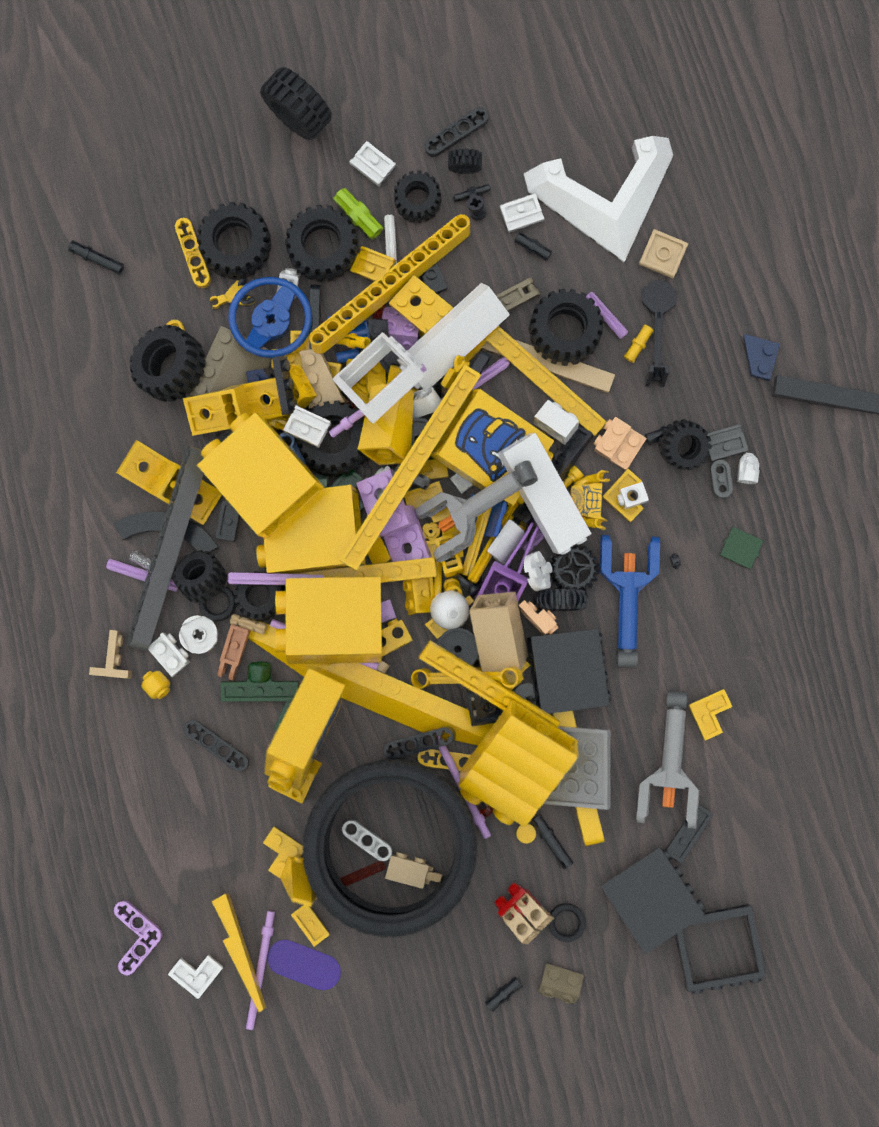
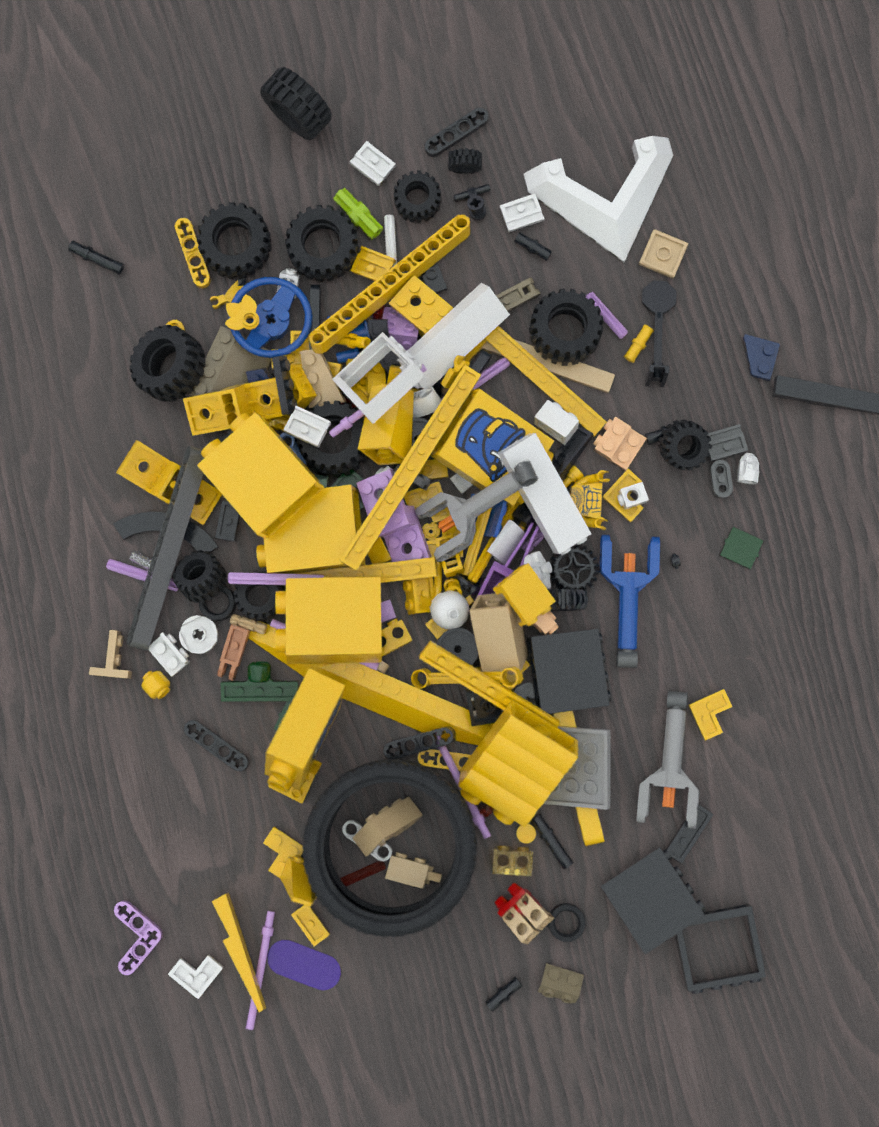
(240, 313): none -> yellow plate
(387, 824): none -> tan wedge
(511, 866): none -> clear yellow brick
(525, 594): none -> yellow panel

